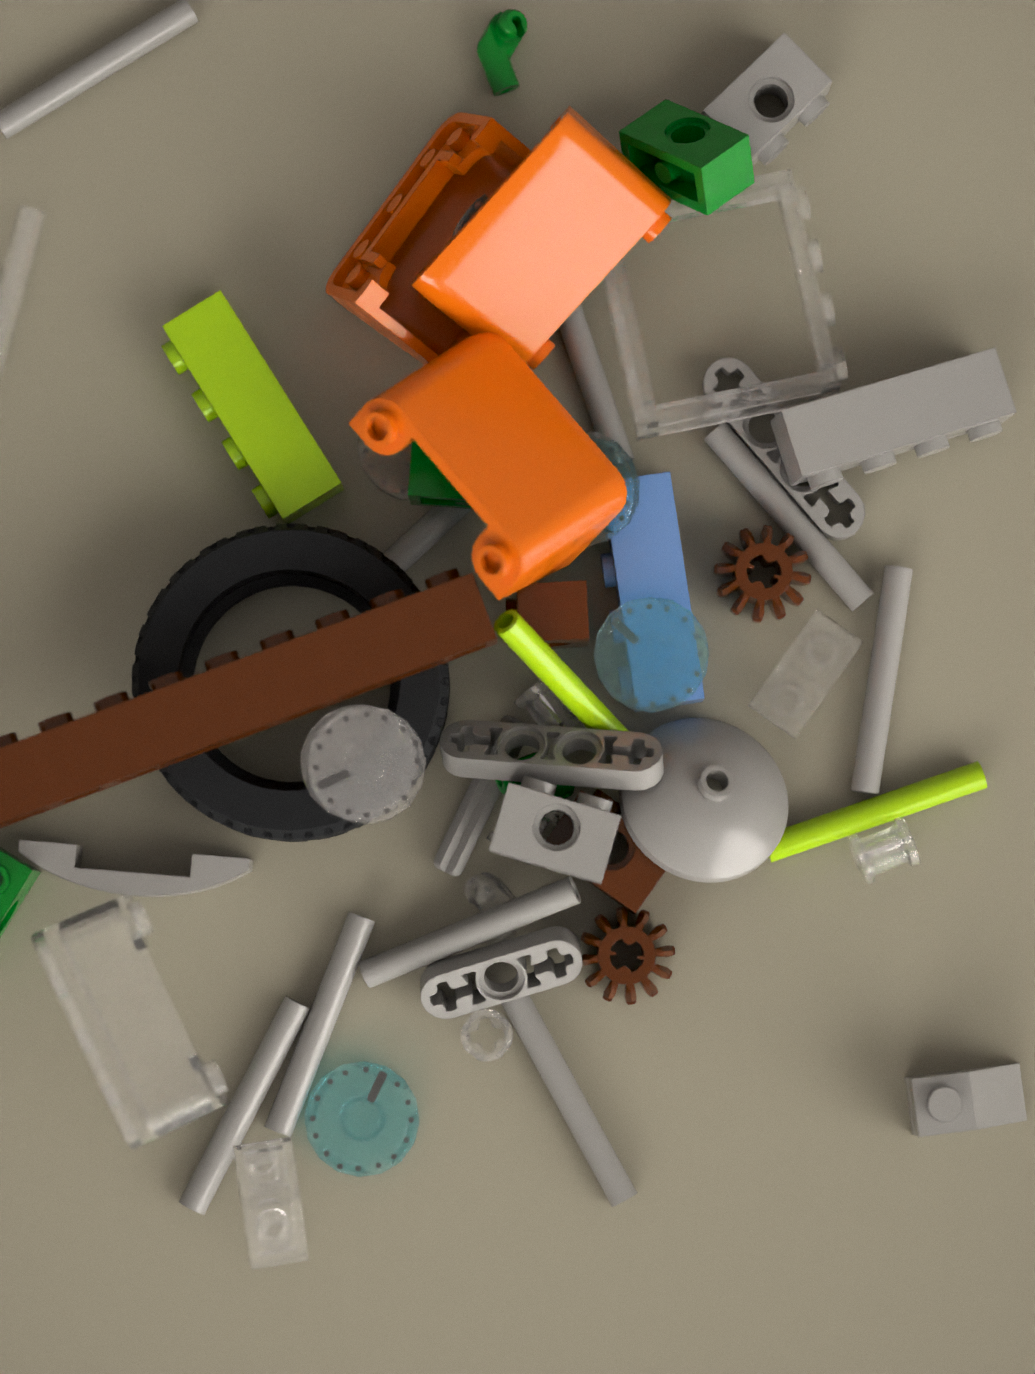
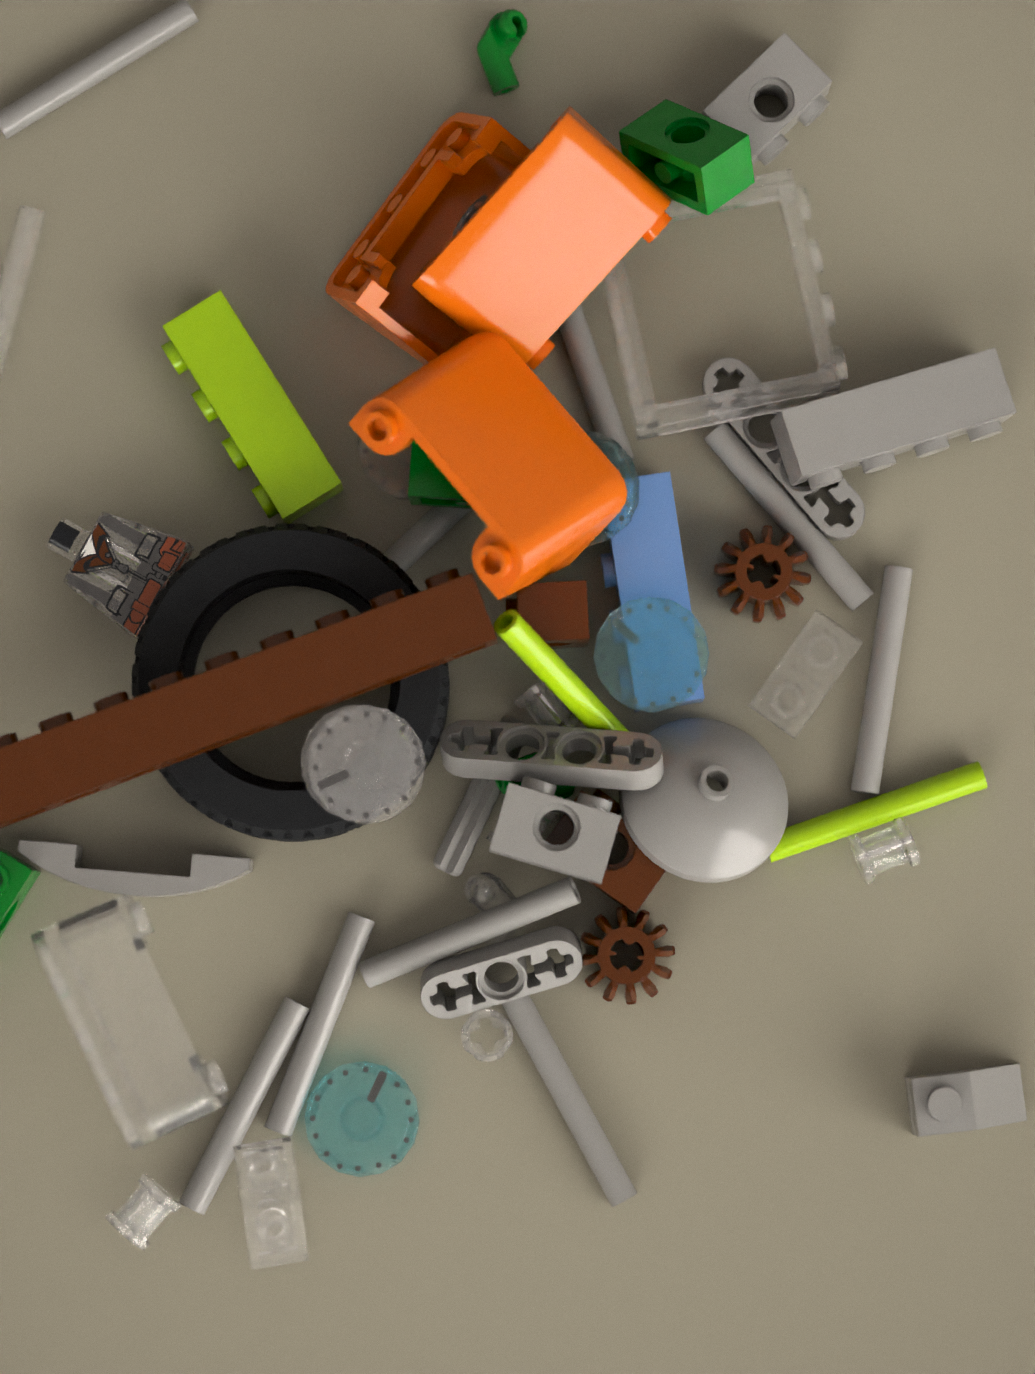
(119, 565): none -> torso
(143, 1211): none -> clear bush

